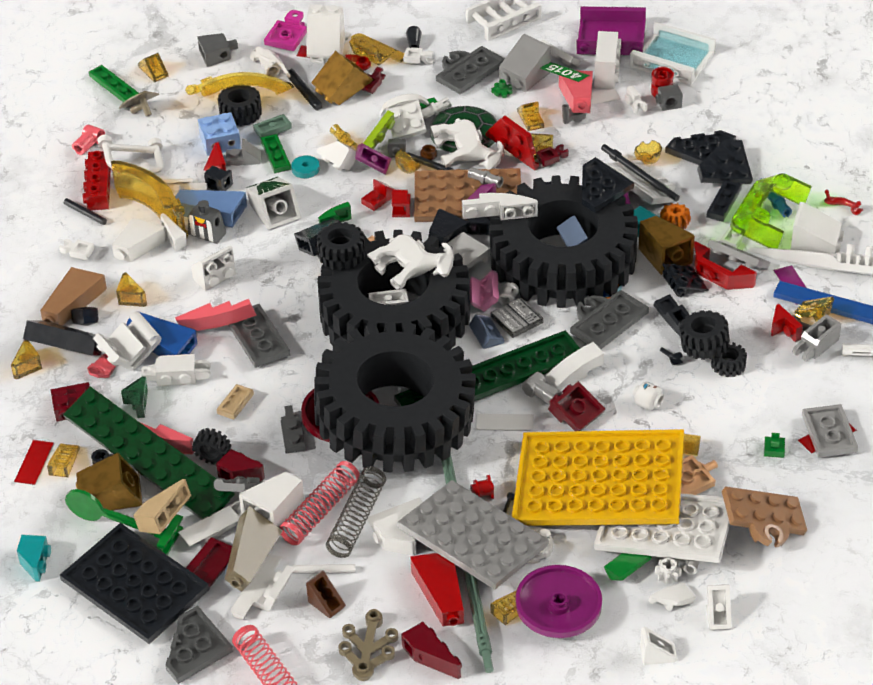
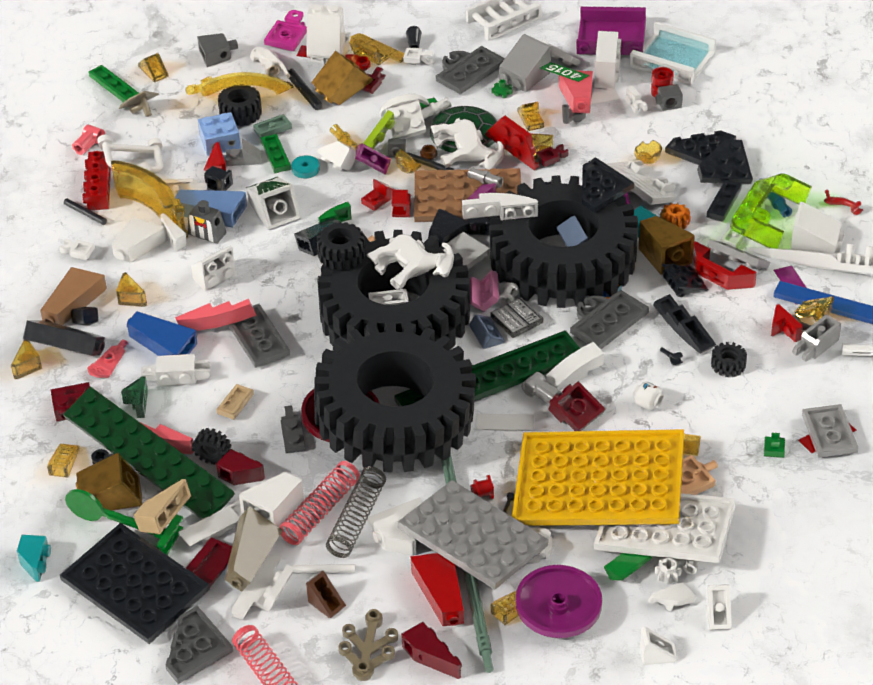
(33, 462): red sticker -> none
(129, 344): white piece -> none
(238, 484): plate -> none
(617, 156): black bar -> none
(704, 334): black tyre -> none
(764, 514): medium nougat plate -> none

